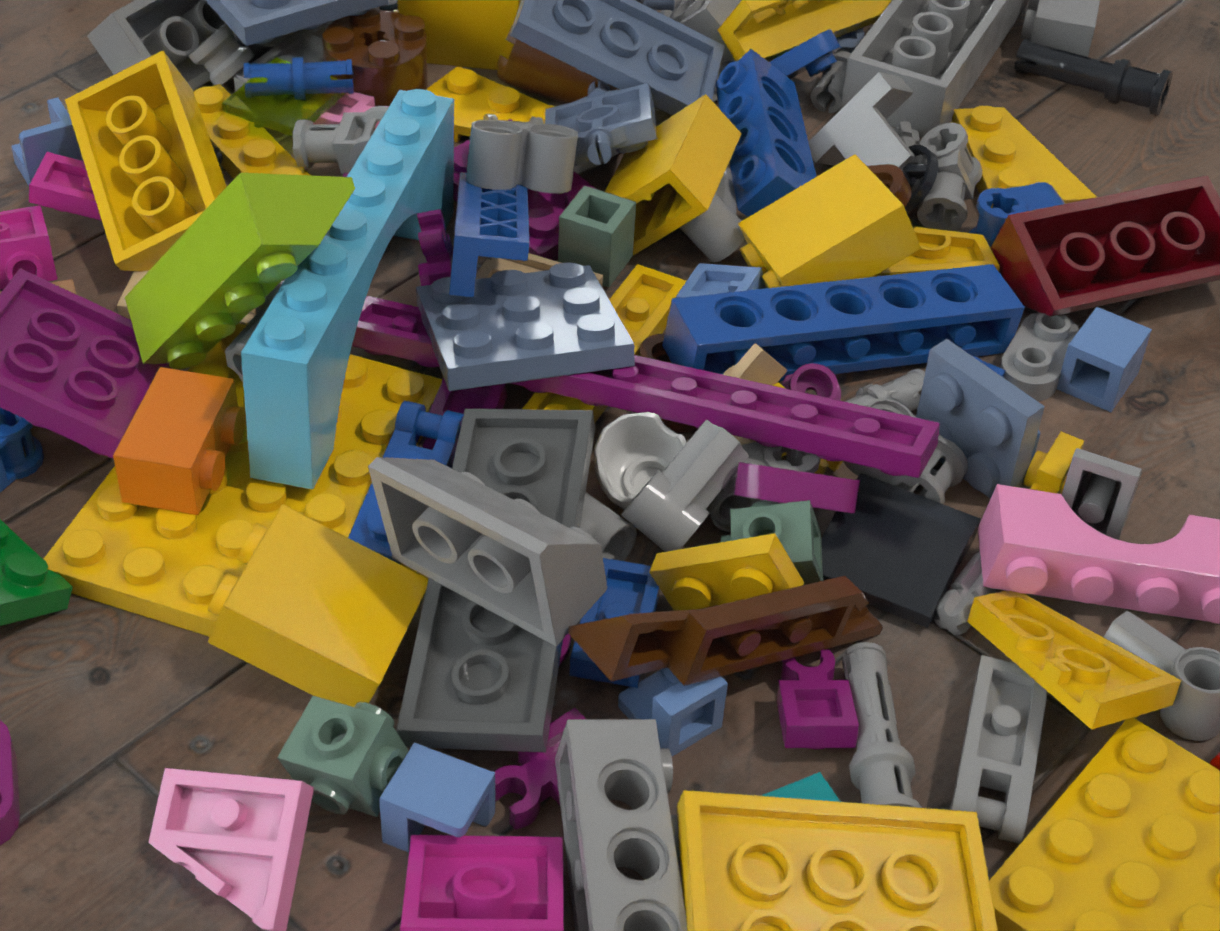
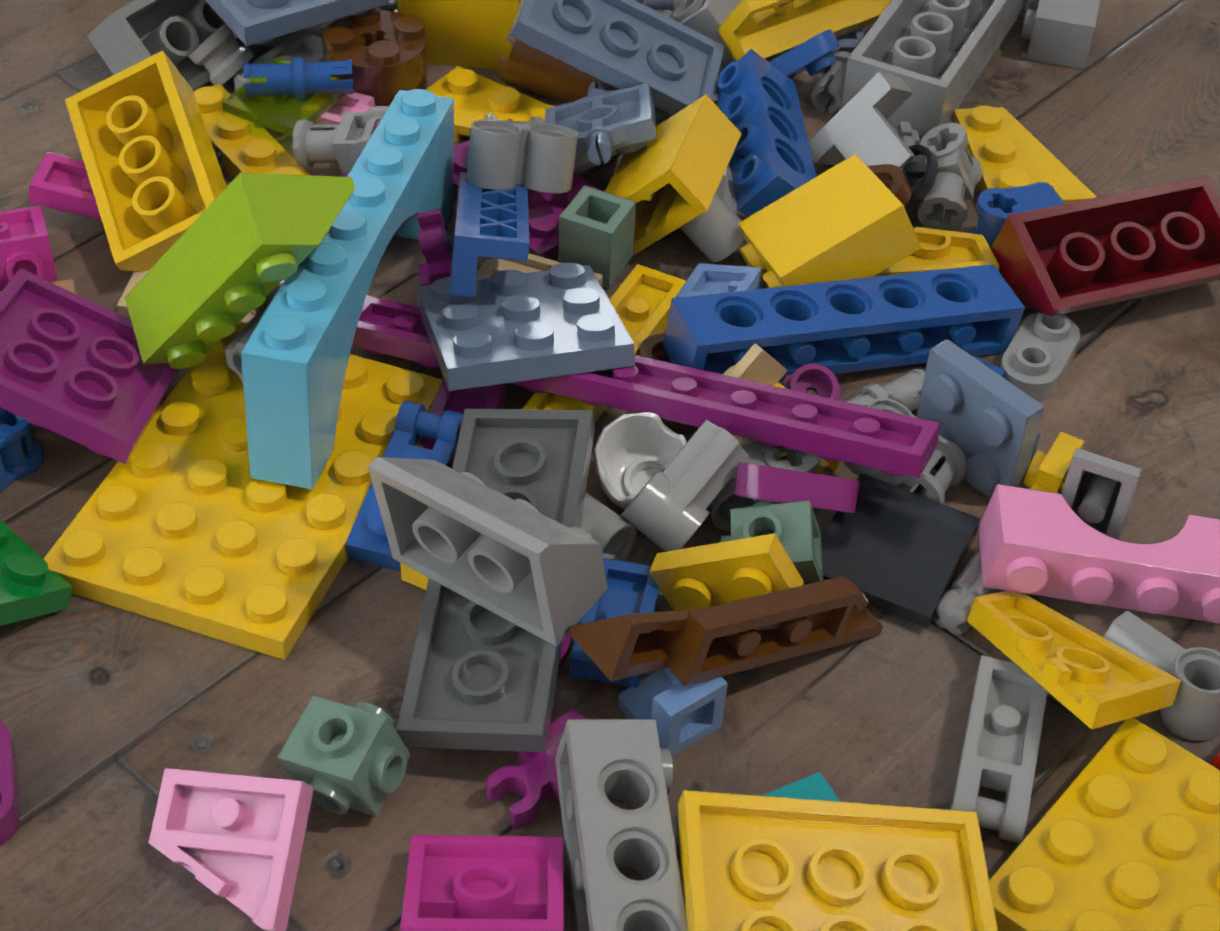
(53, 138): medium blue panel -> none
(179, 441): orange brick -> none
(315, 608): yellow brick -> none
(435, 793): medium blue panel -> none
(814, 707): magenta plate -> none
(880, 765): light grey pin -> none
(1103, 359): medium blue brick -> none
(1115, 80): black pin -> none

